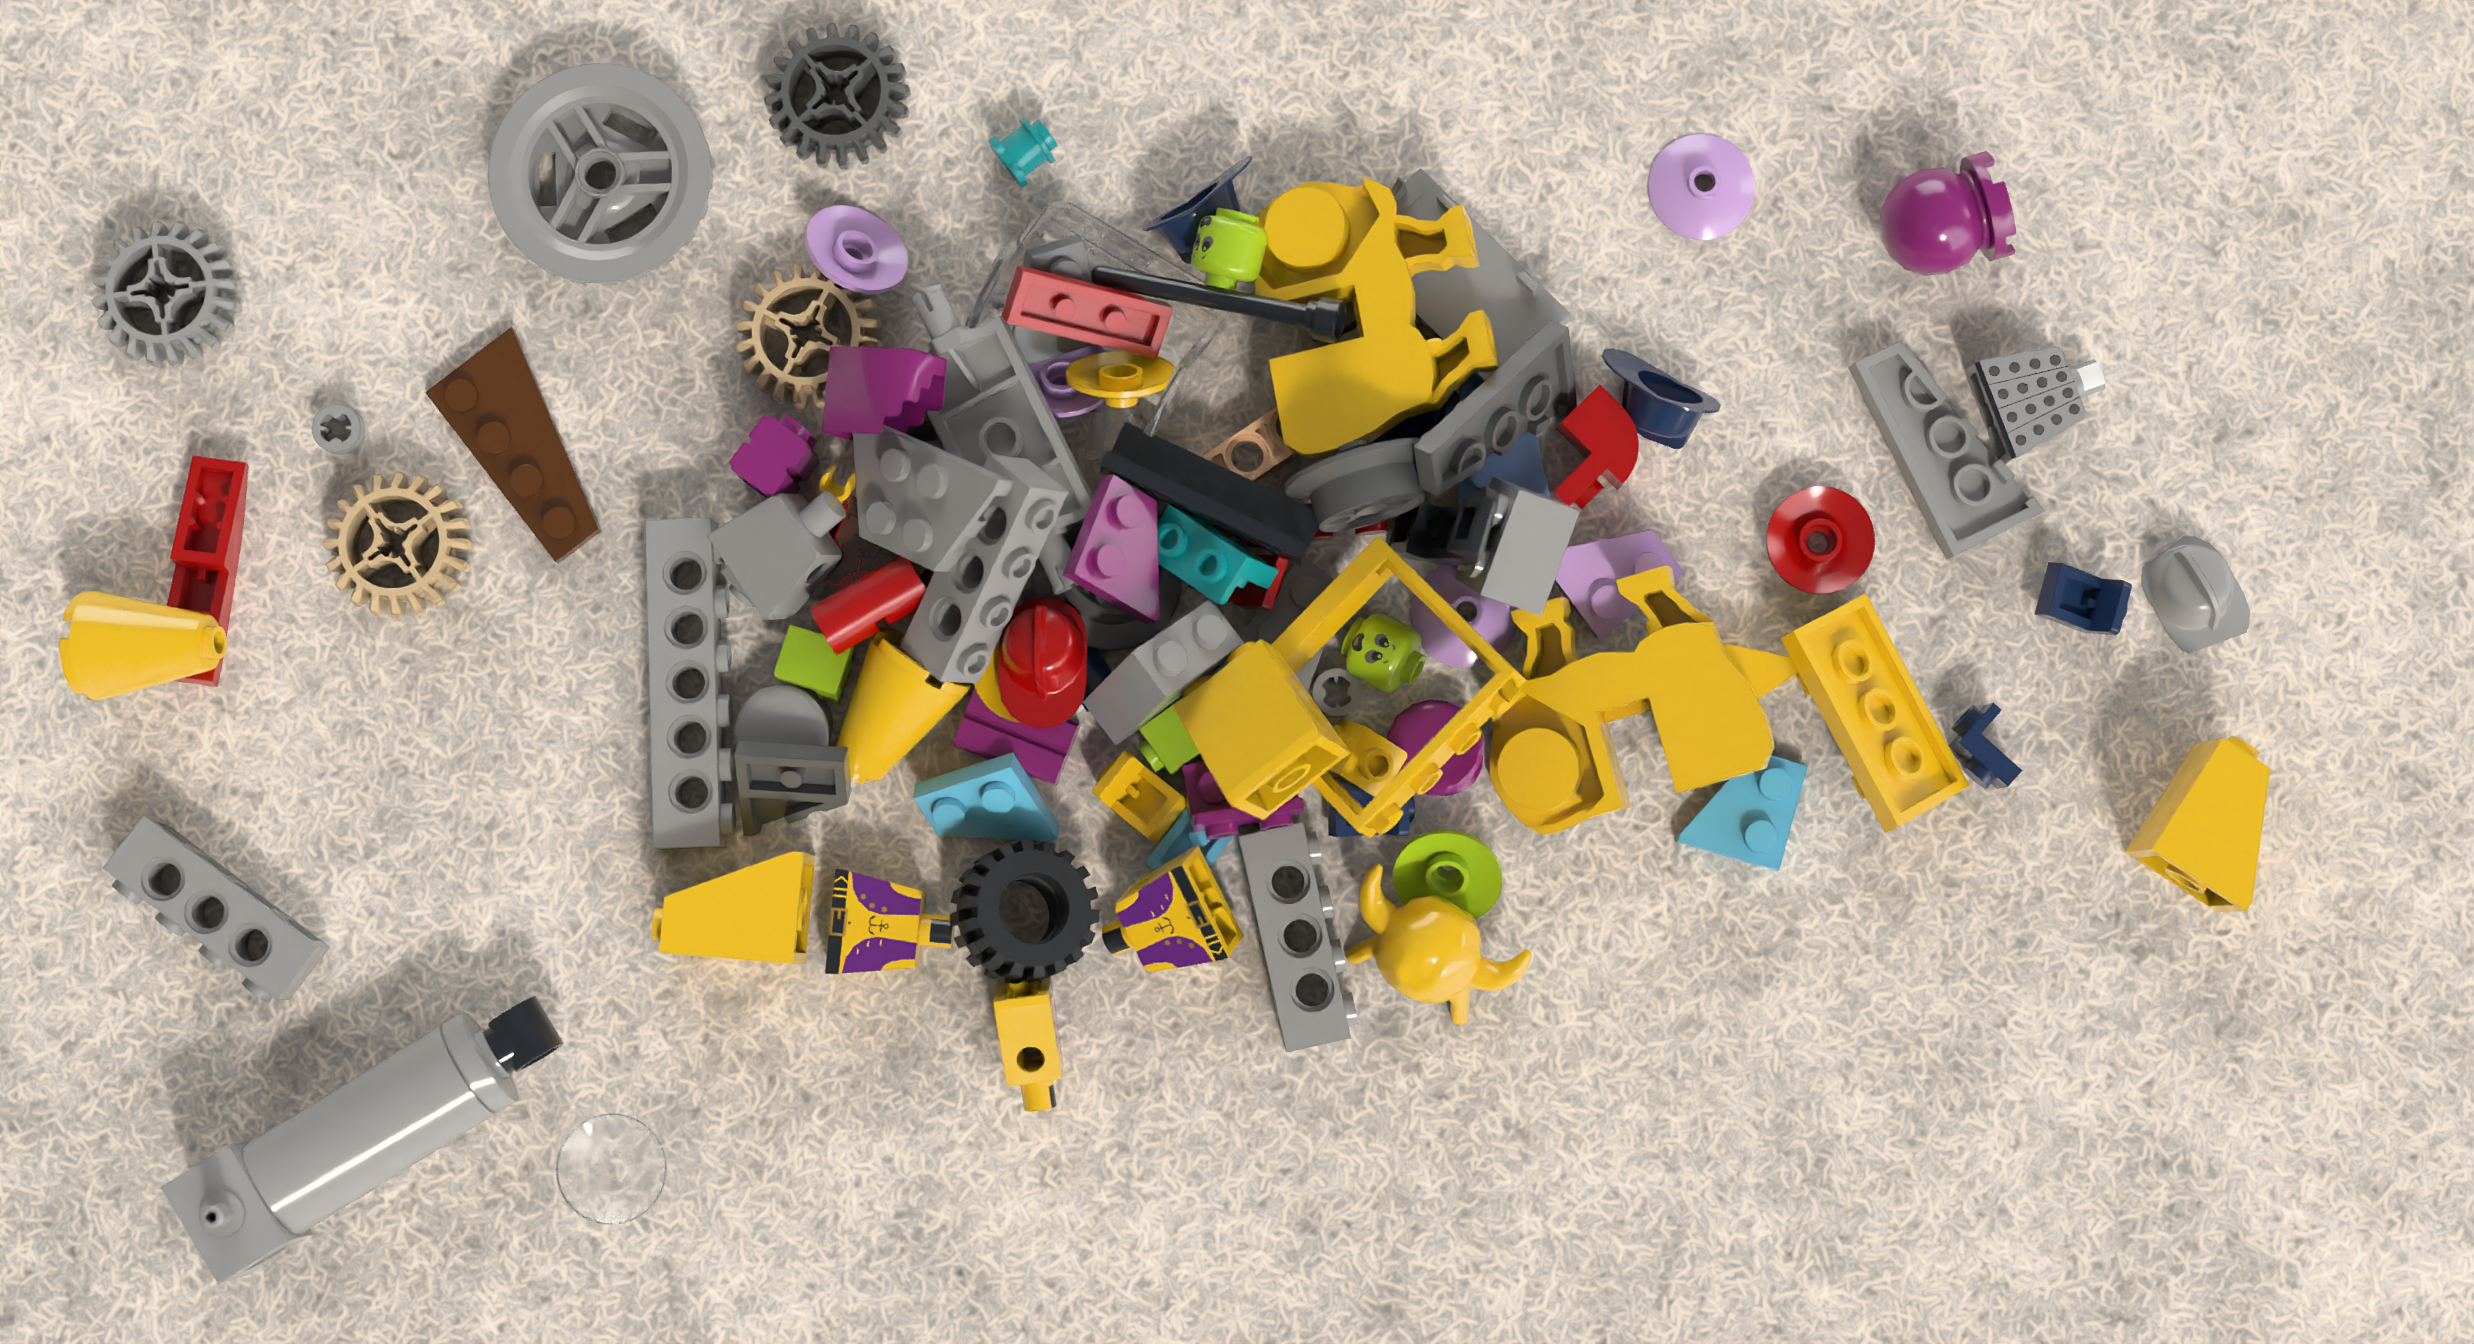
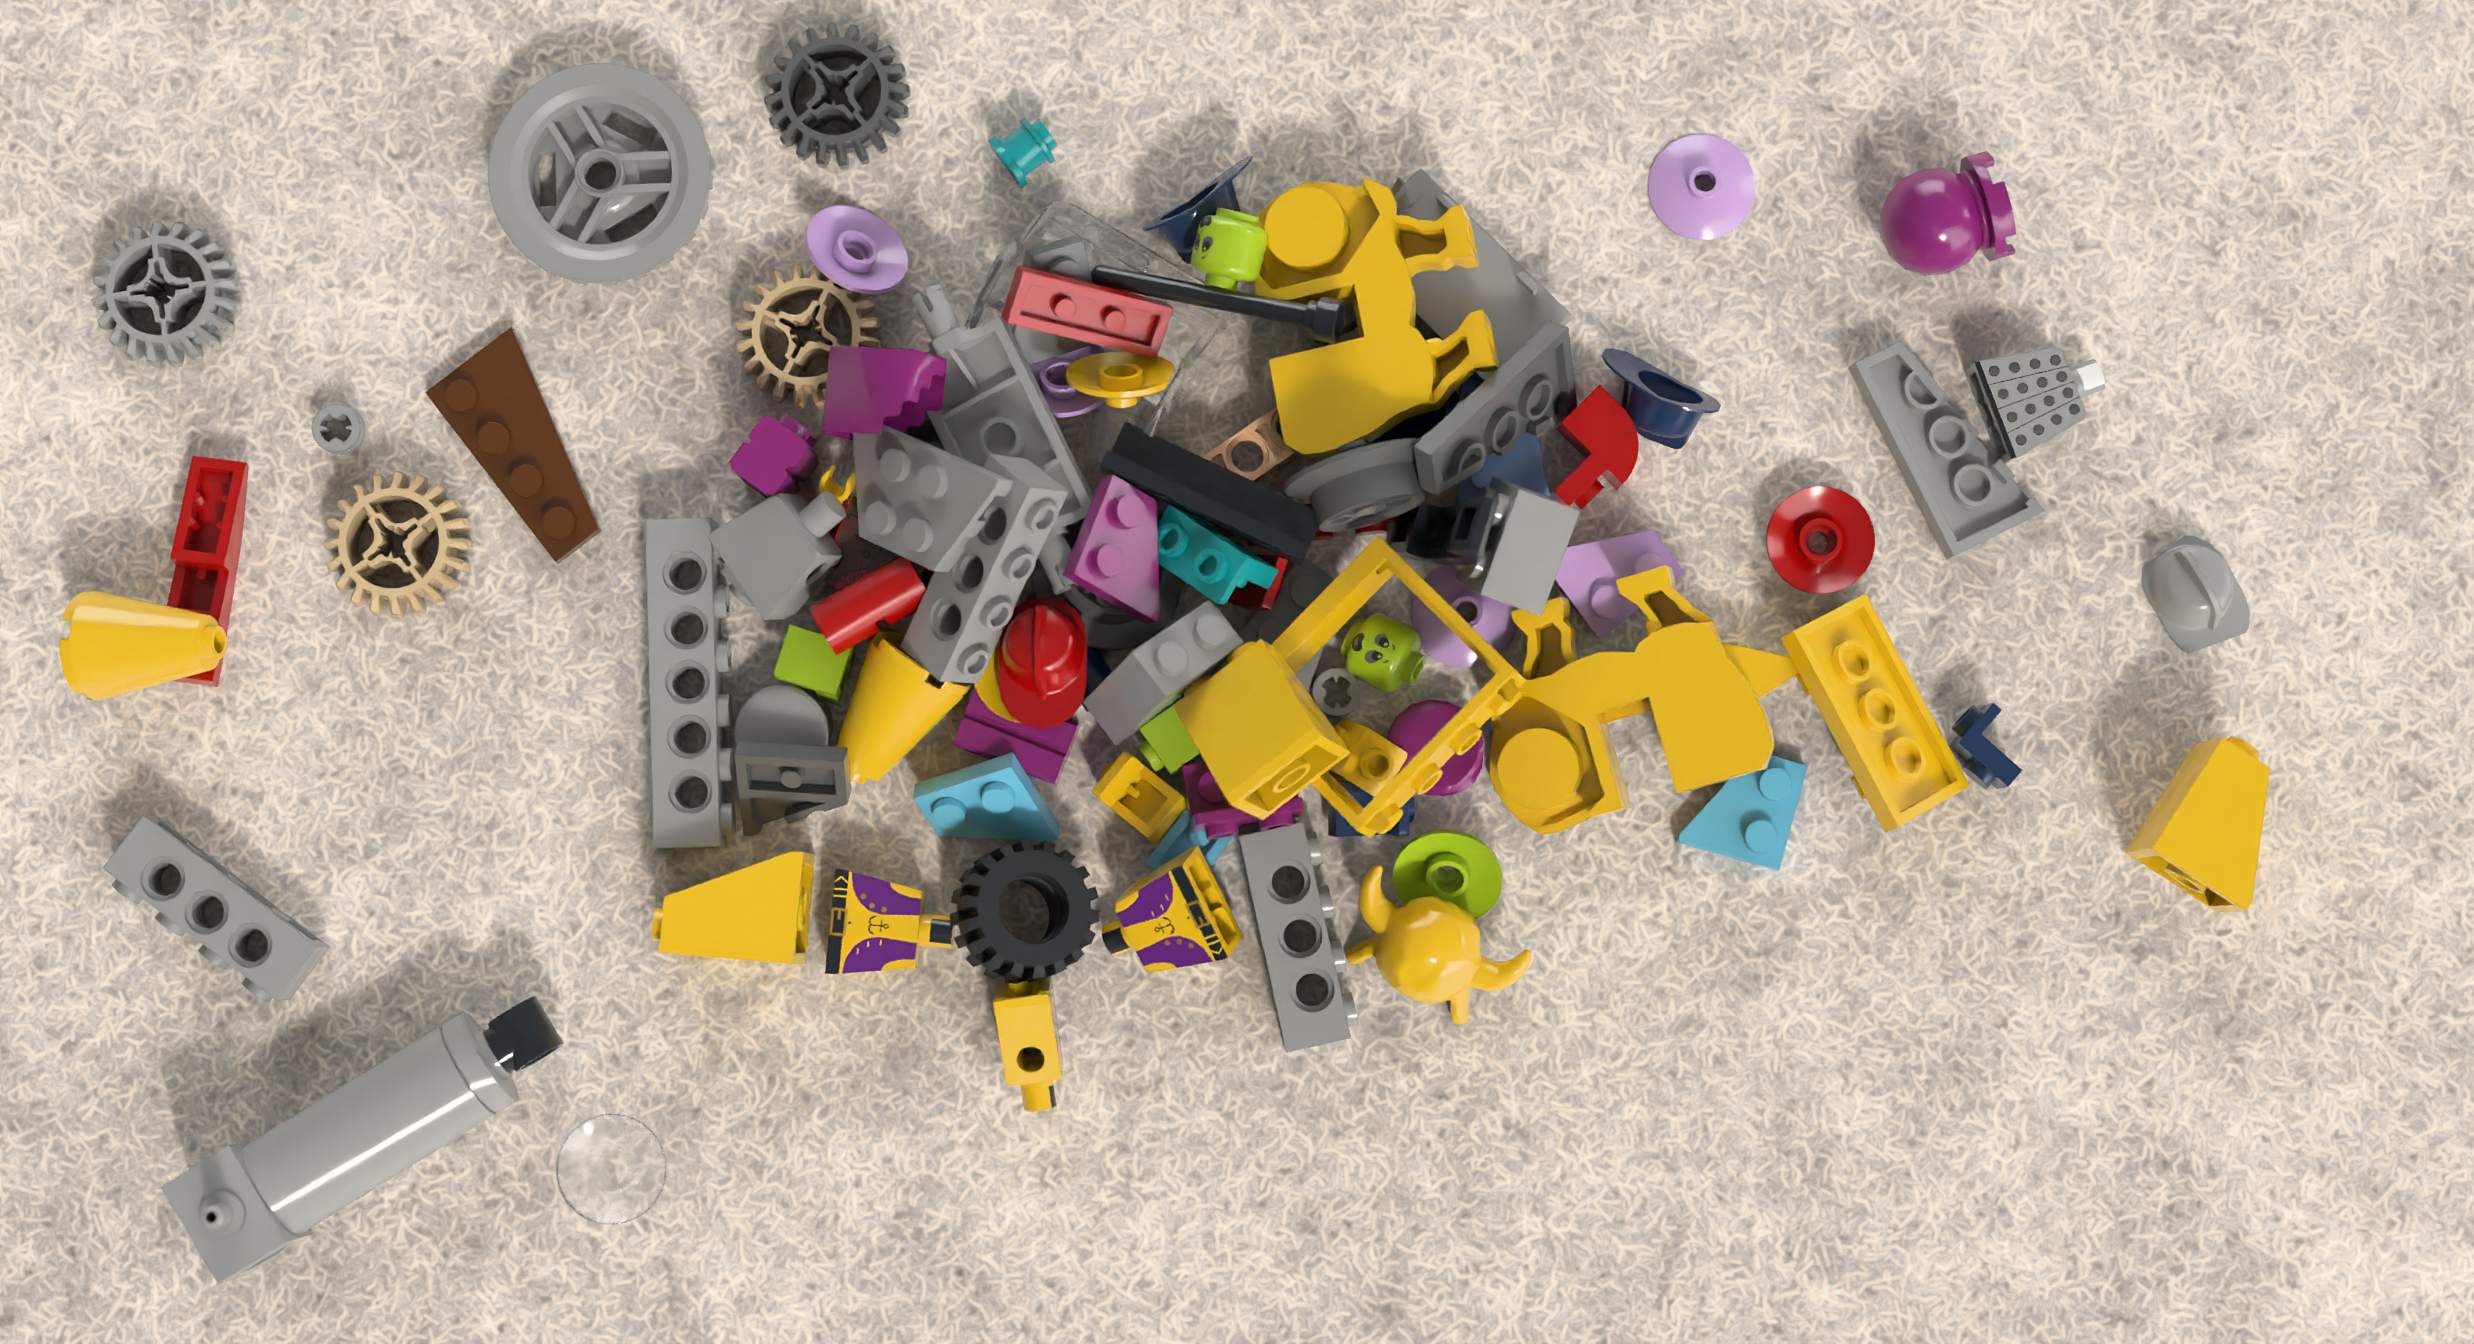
(2083, 600): dark blue bracket -> none

